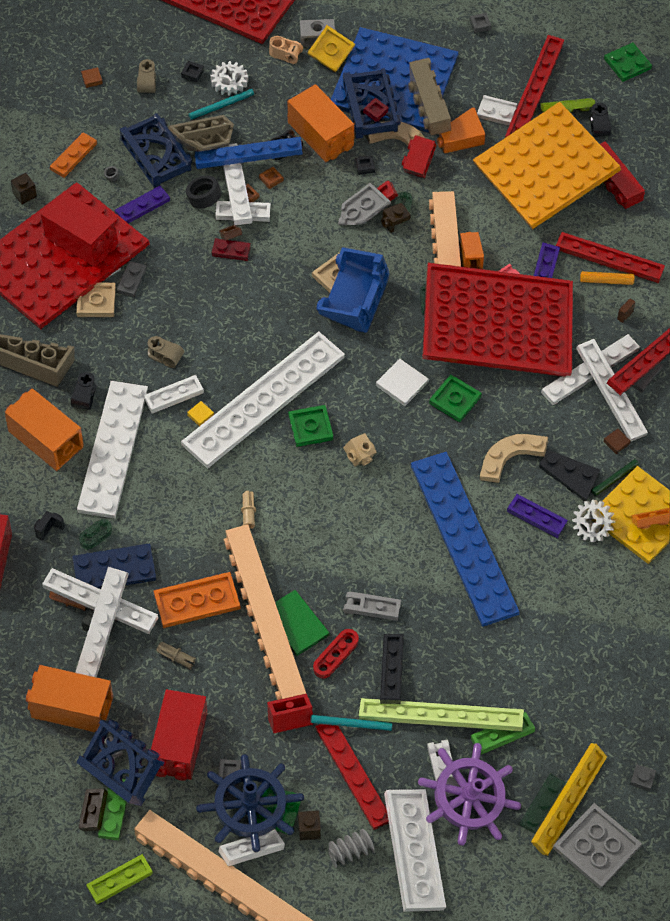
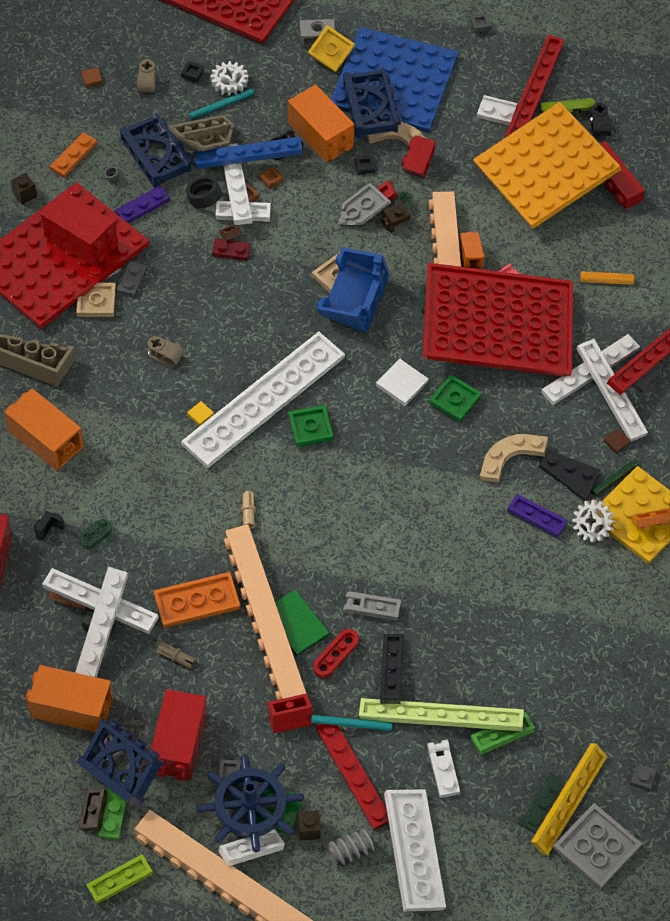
(84, 391): black piece -> none
(112, 450): white plate -> none
(134, 559): dark blue plate -> none
(173, 394): white plate -> none
(284, 49): light nougat piece -> none
(360, 450): tan brick -> none
(376, 109): dark red plate -> none
(428, 97): dark tan wedge -> none
(464, 133): orange slope -> none
(464, 539): blue plate -> none
(469, 793): medium lavender piece -> none
(546, 260): dark purple plate -> none
(610, 257): red plate -> none
(626, 310): reddish brown tile -> none
(627, 62): green plate -> none

